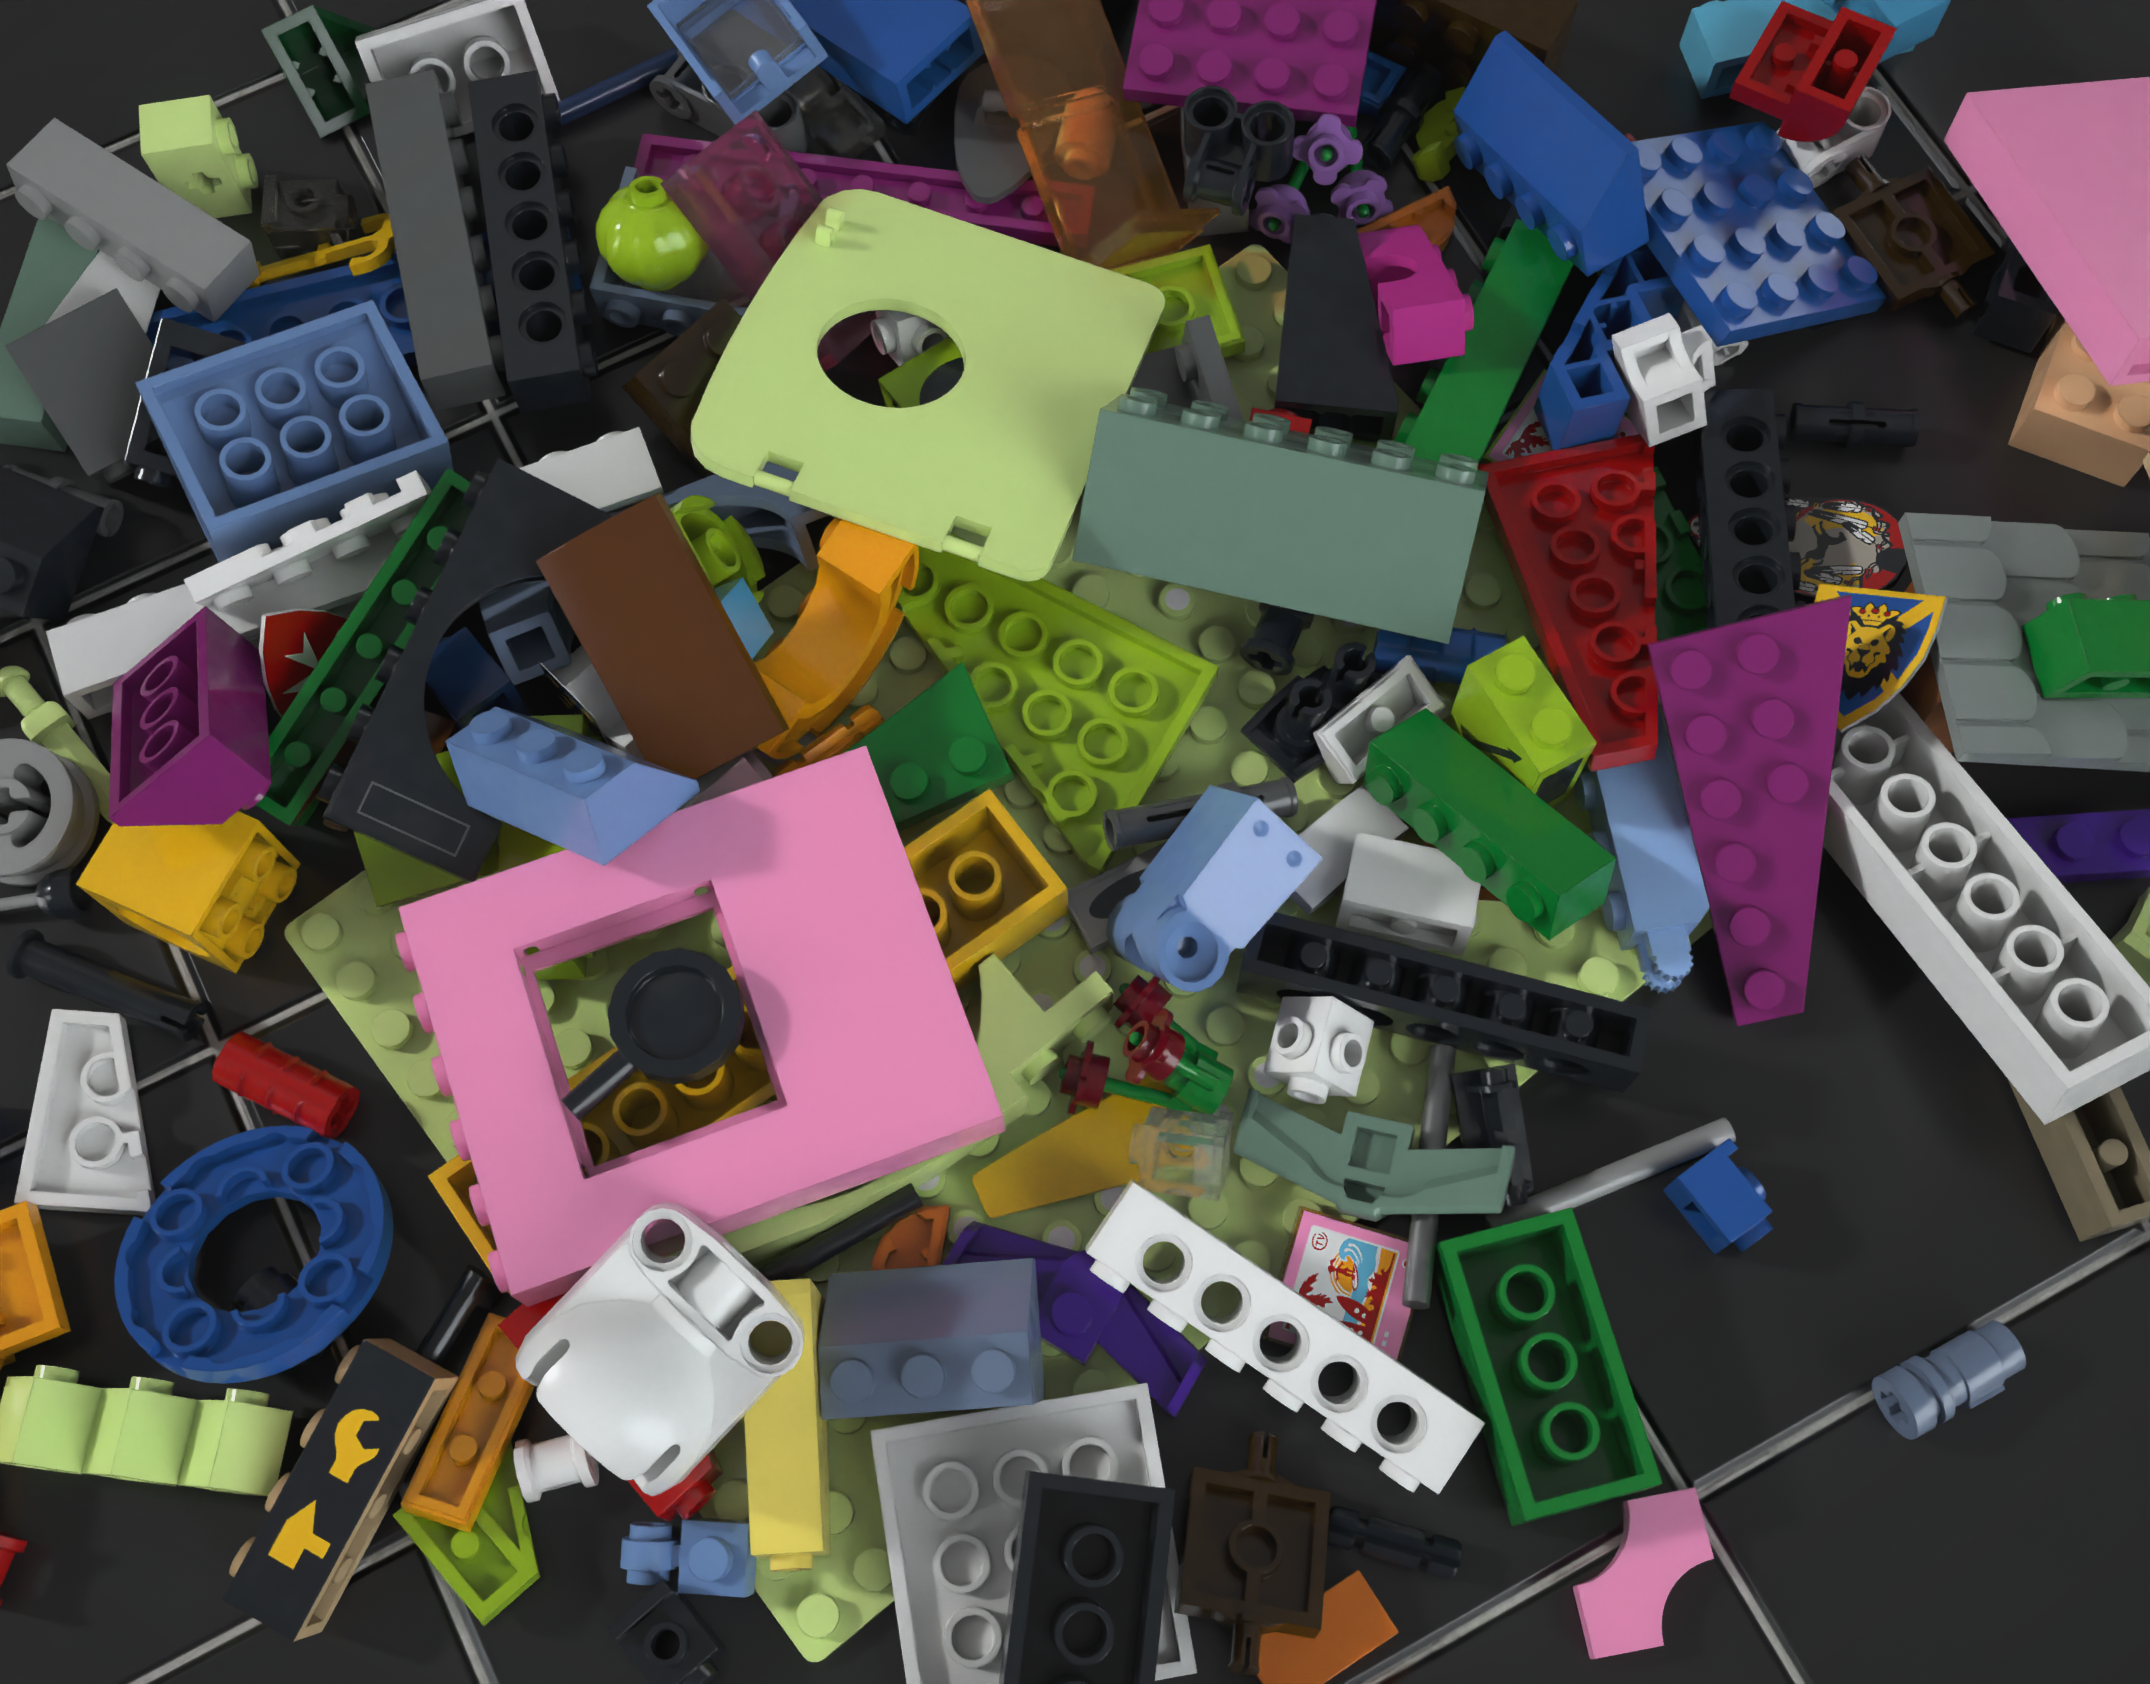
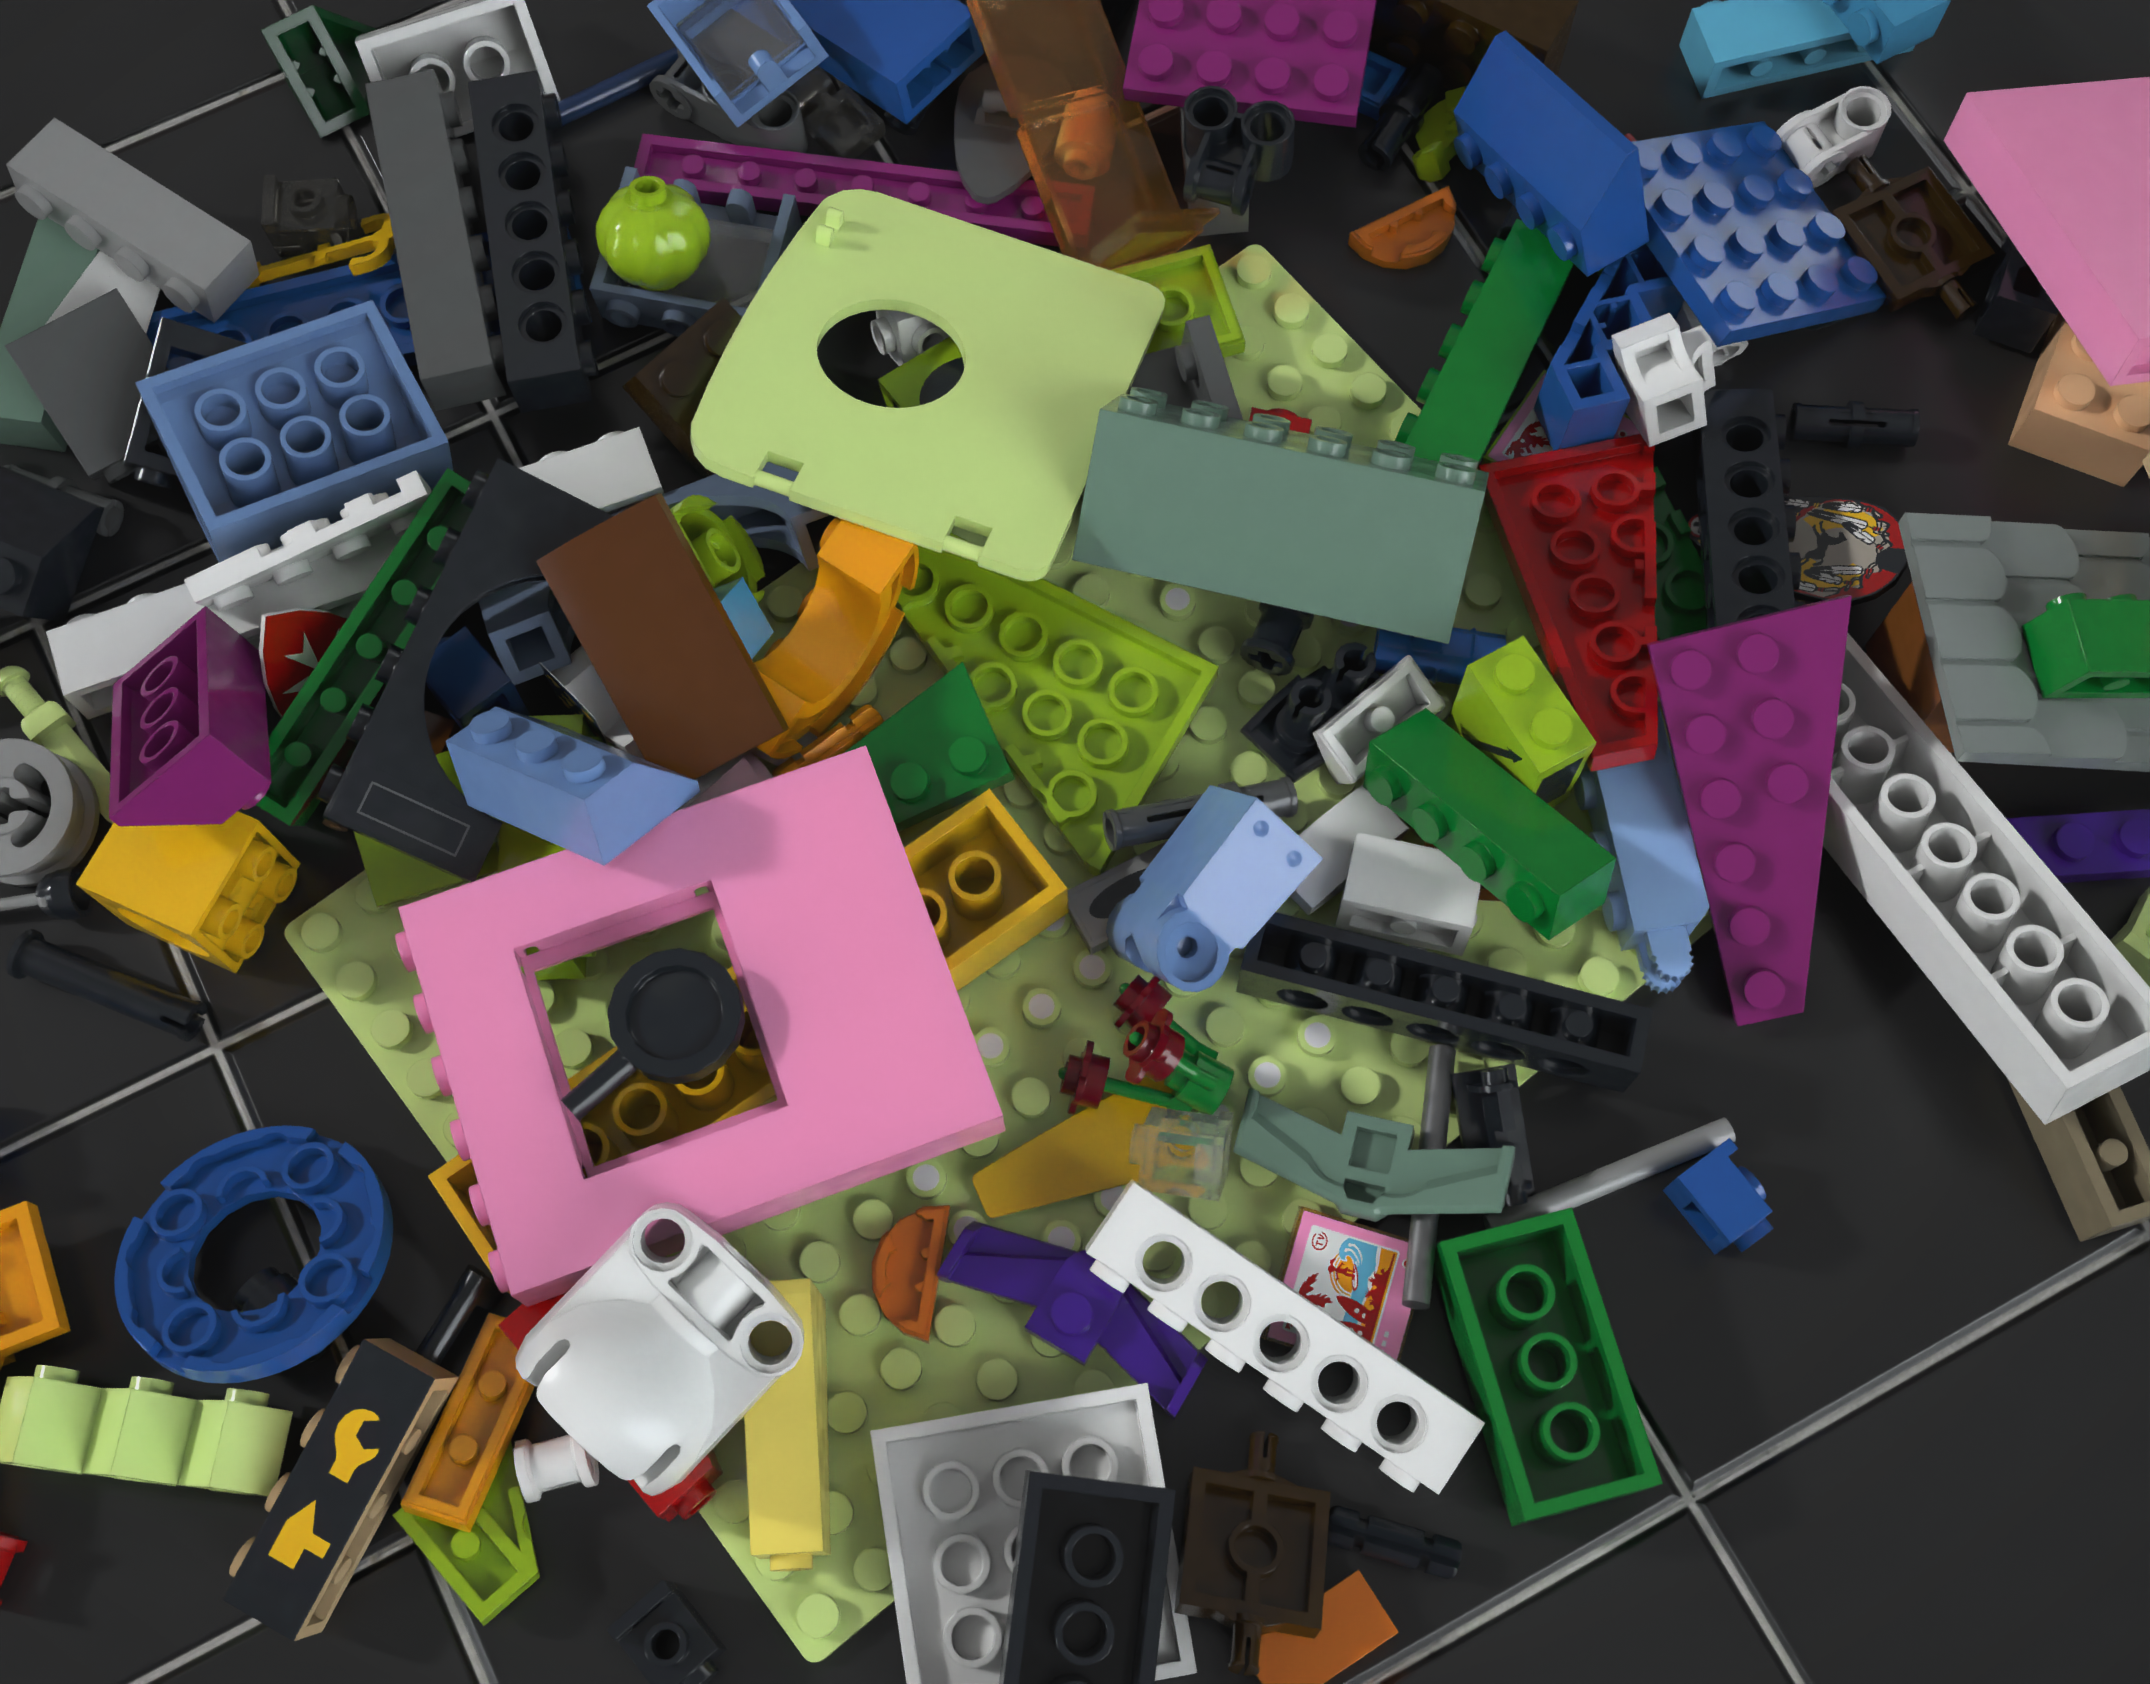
(86, 1121): white wing -> none
(197, 155): yellowish green brick -> none
(286, 1085): red axle -> none
(710, 1556): medium blue plate -> none
(748, 207): clear pink slope -> none
(843, 1235): black bar -> none
(931, 1340): sand blue slope -> none
(1015, 1045): yellowish green slope -> none
(1318, 1048): white brick -> none
(1326, 151): medium lavender plant -> none
(1331, 336): black slope -> none
(1415, 296): dark pink arch -> none
(1658, 1545): bright pink tile -> none
(1811, 69): red brick -> none
(1884, 645): shield -> none
(1954, 1374): sand blue axle -> none

